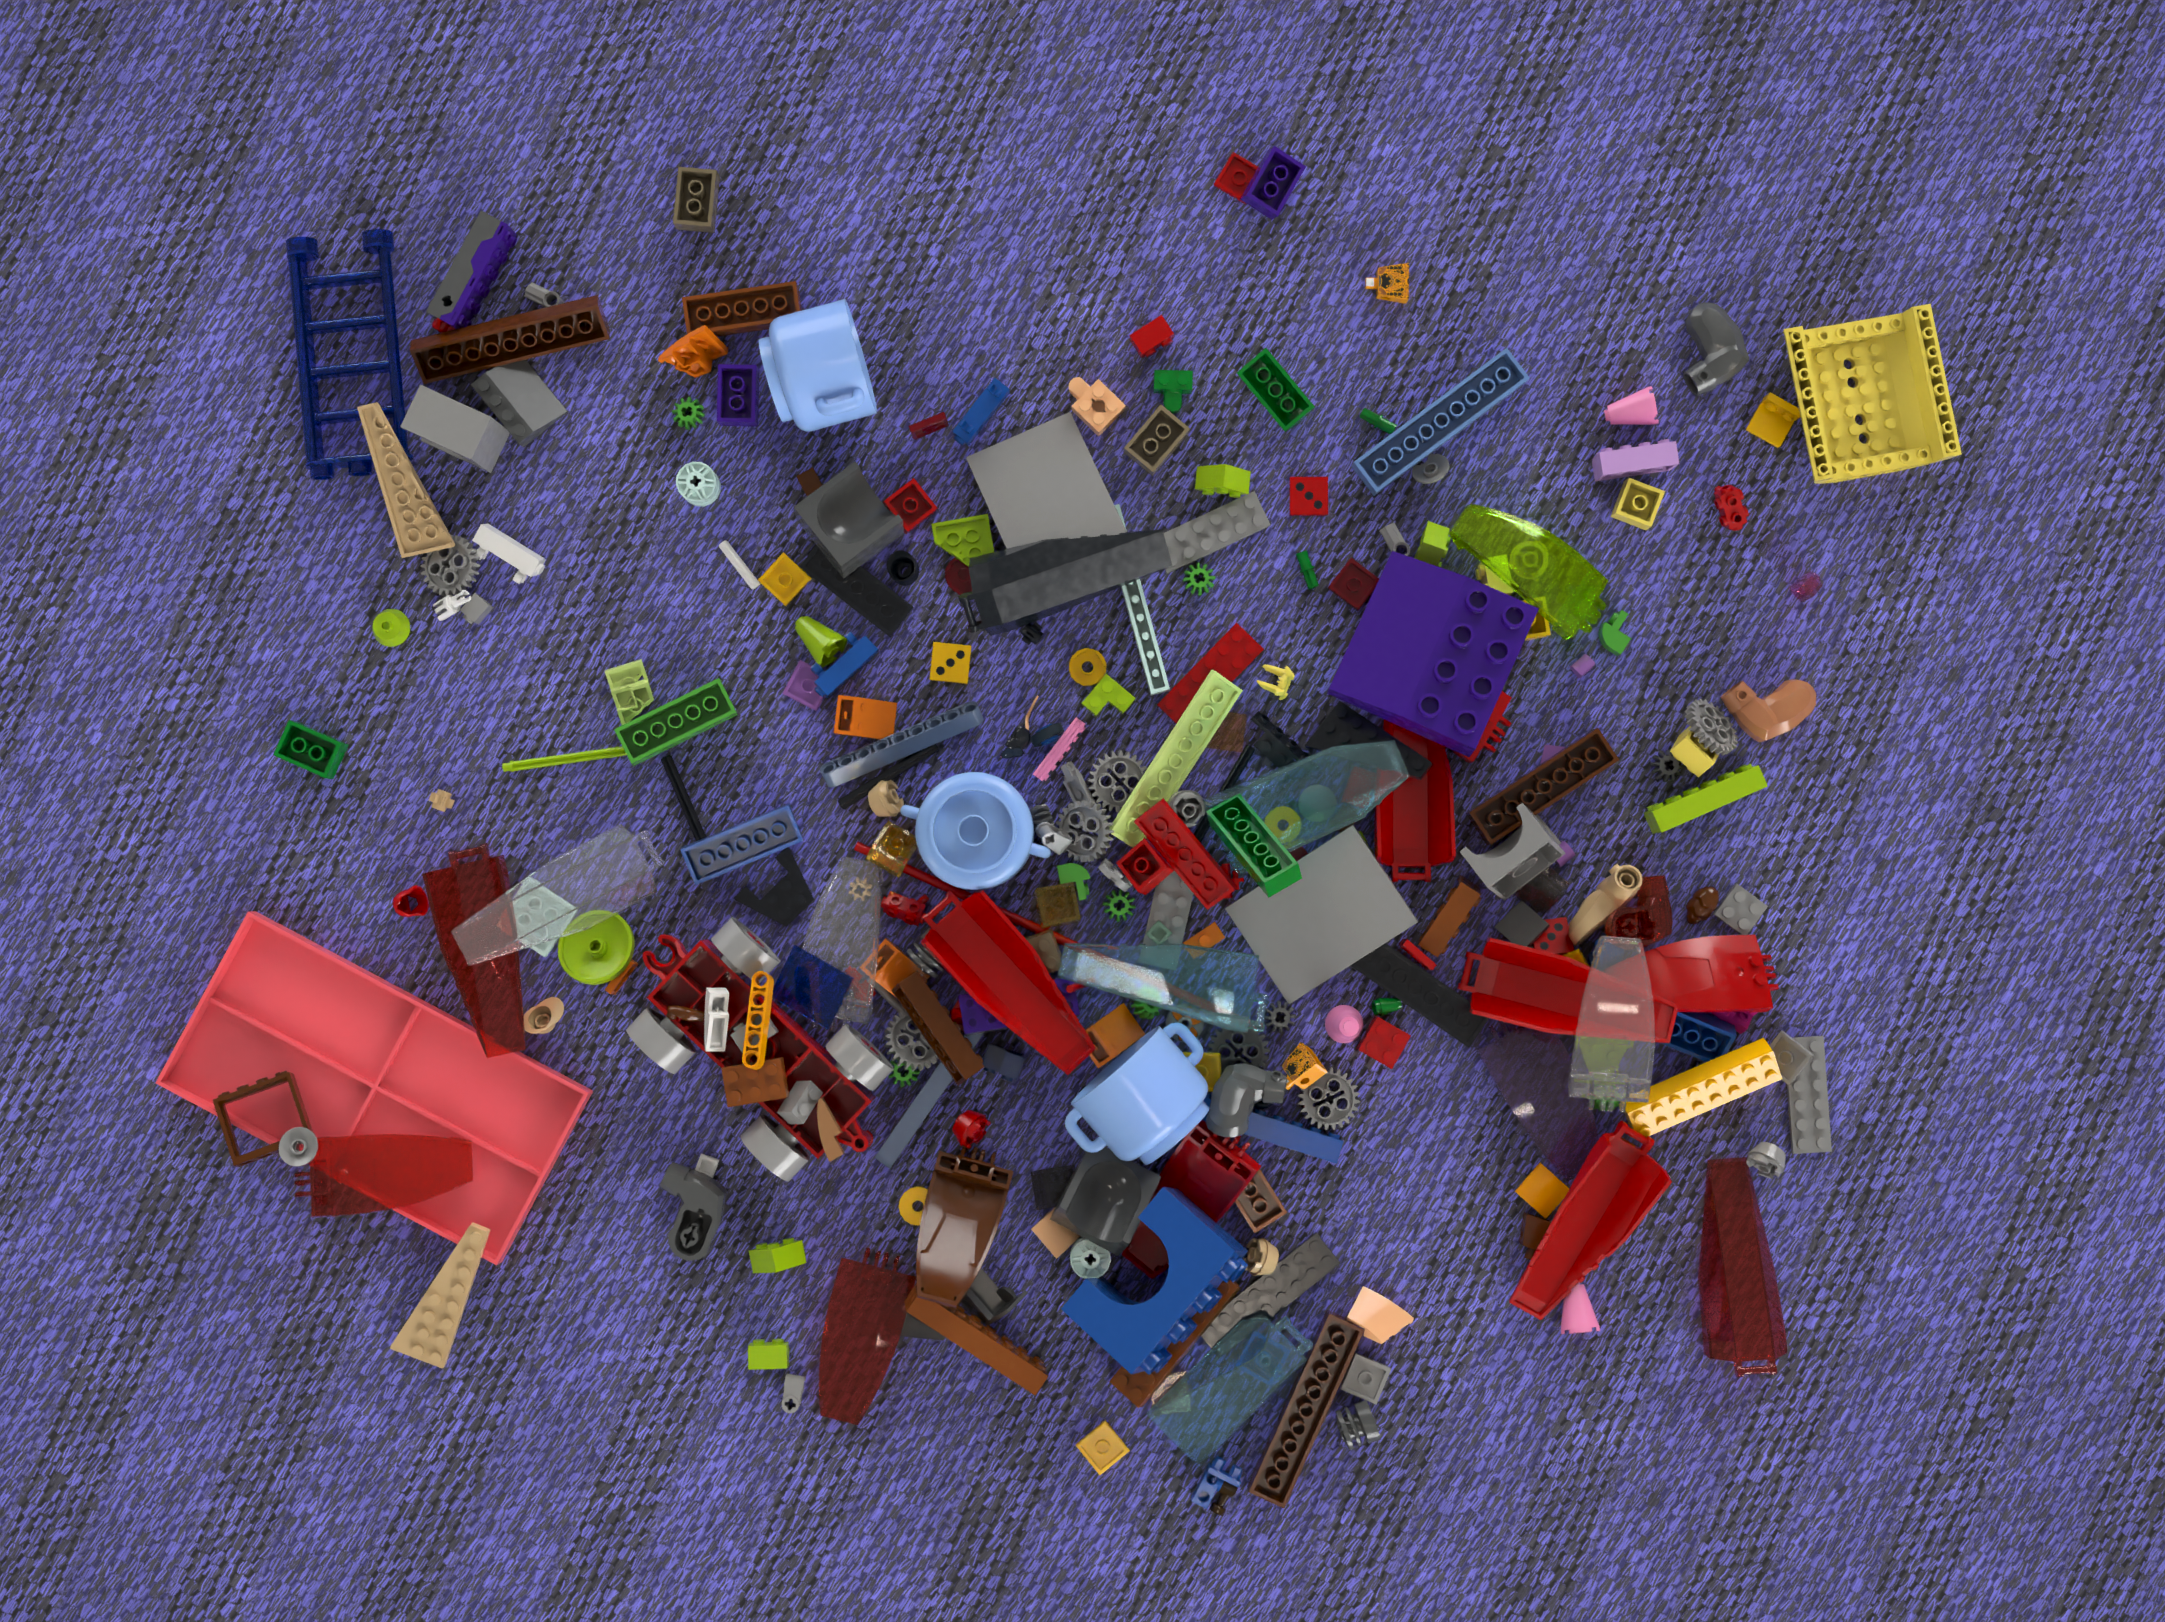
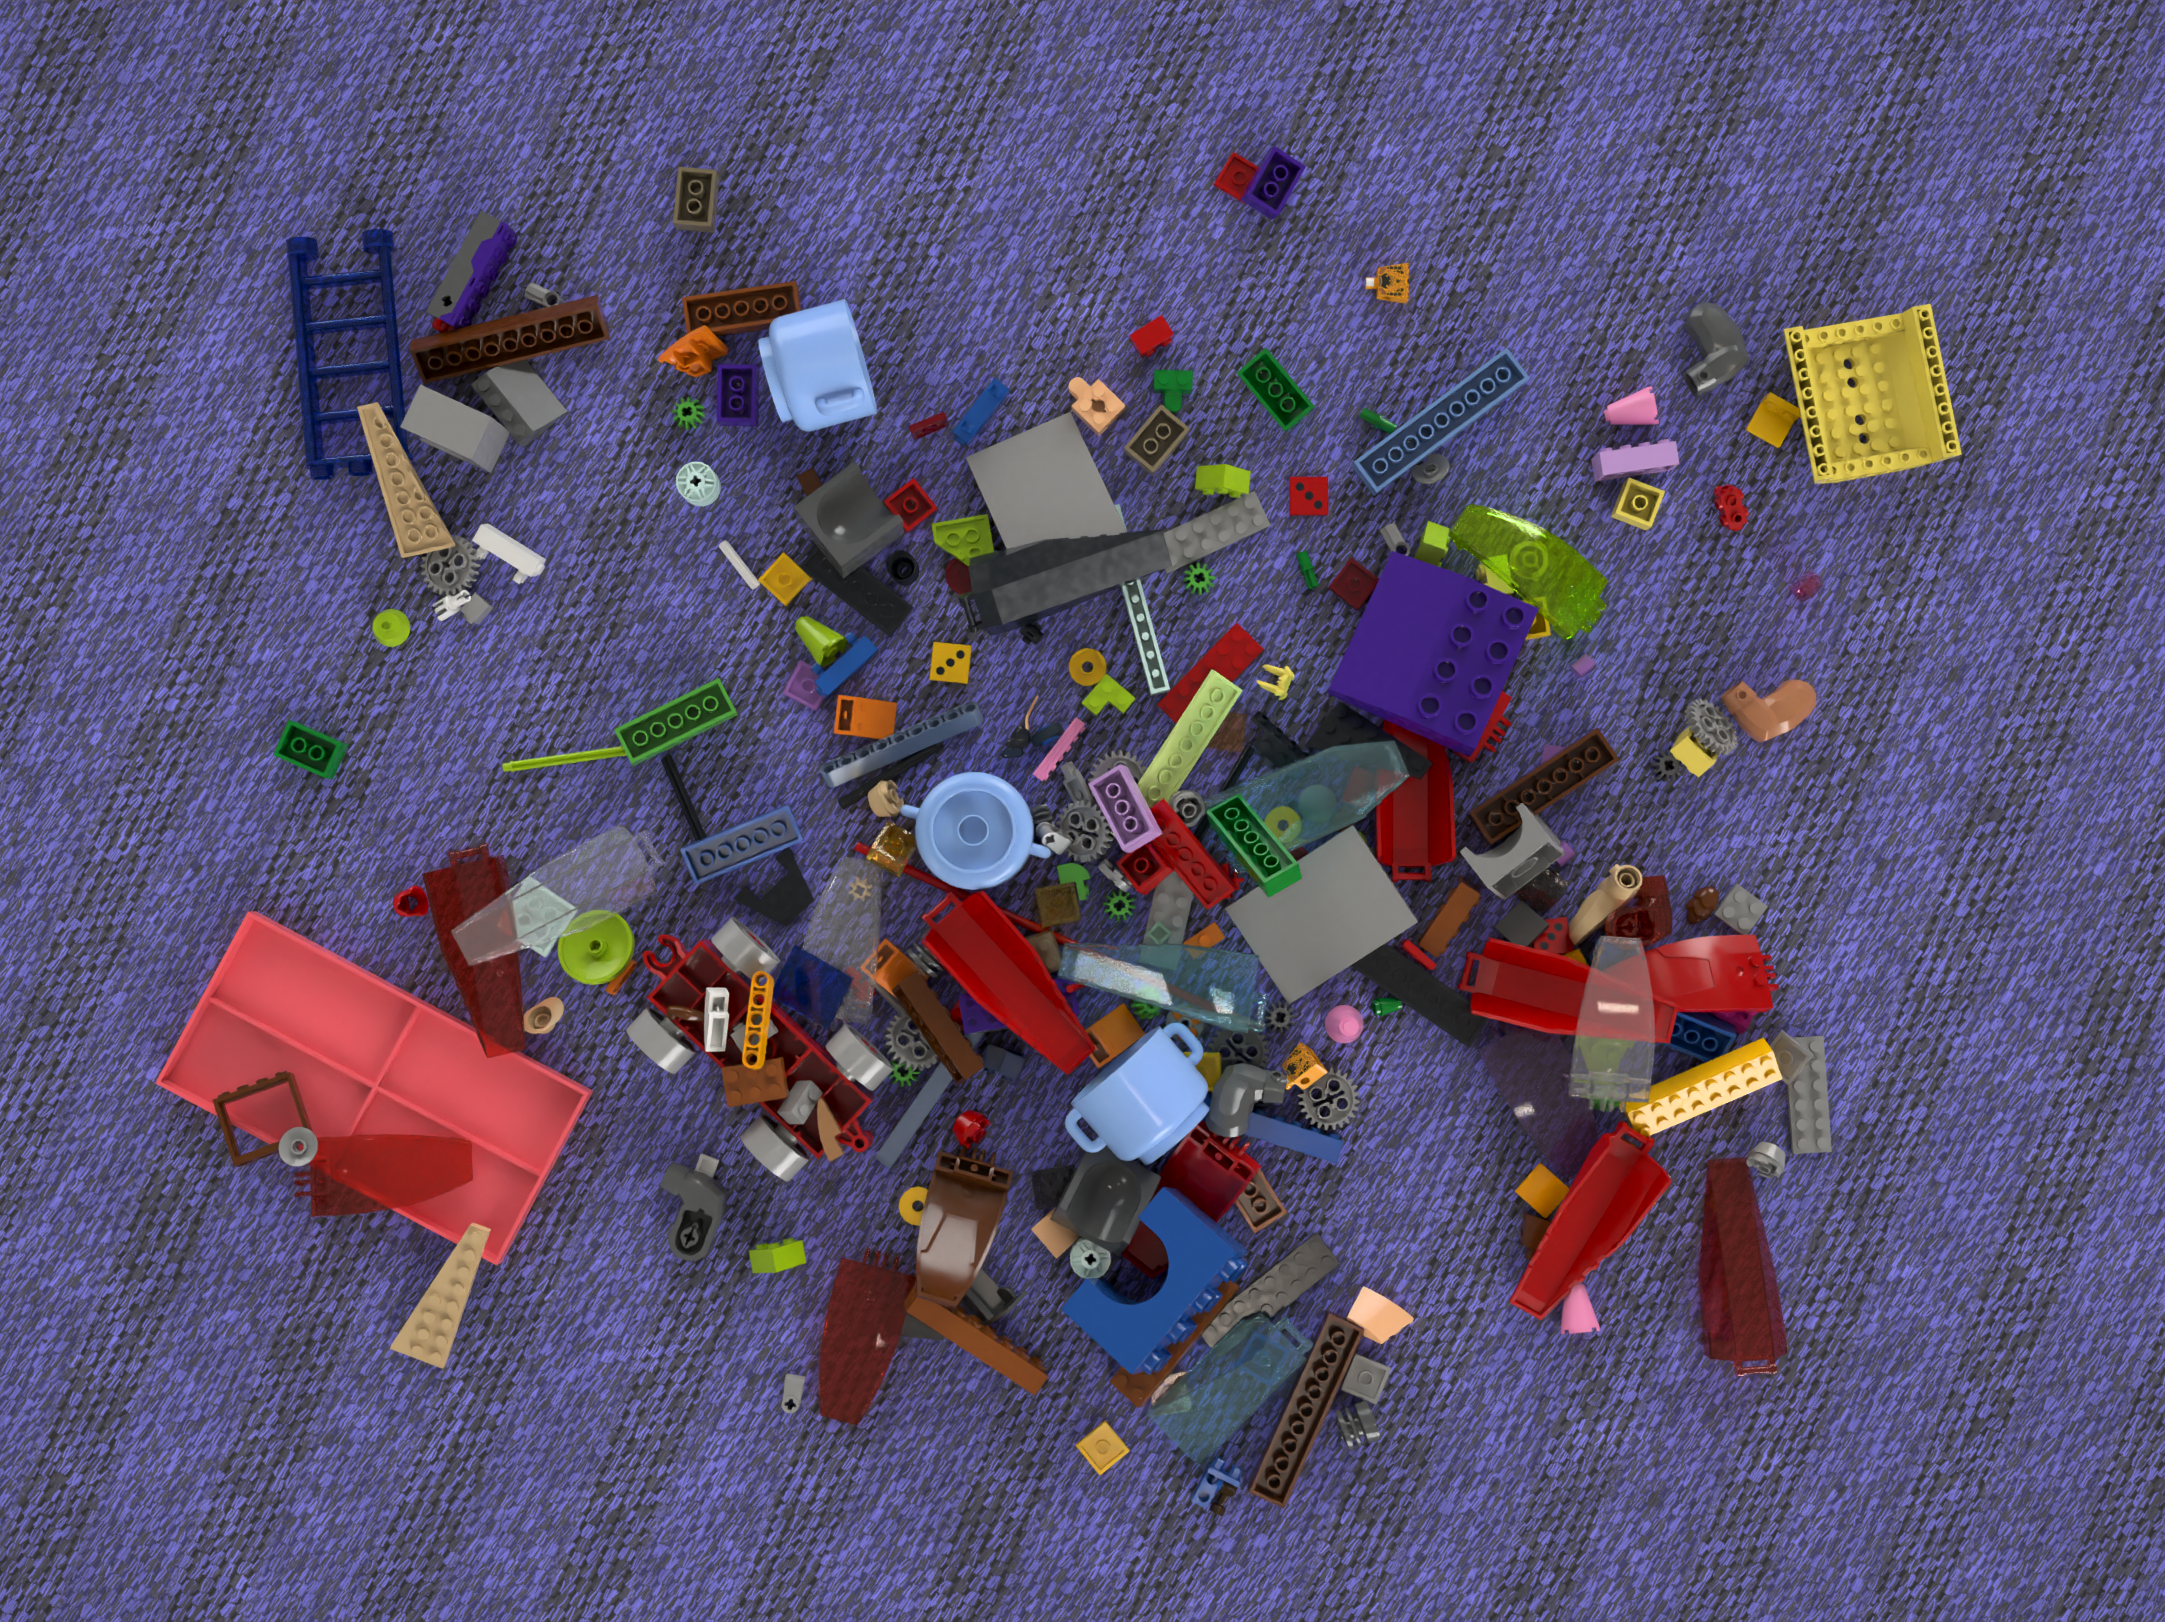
(441, 800): tan gear -> none
(629, 693): yellowish green slope -> none
(768, 1354): lime brick -> none
(904, 908): red brick -> none
(1125, 808): none -> lavender brick
(1261, 1257): tan cone -> none
(1383, 1042): red brick -> none
(1611, 637): bright green brick -> none
(1702, 800): lime brick -> none

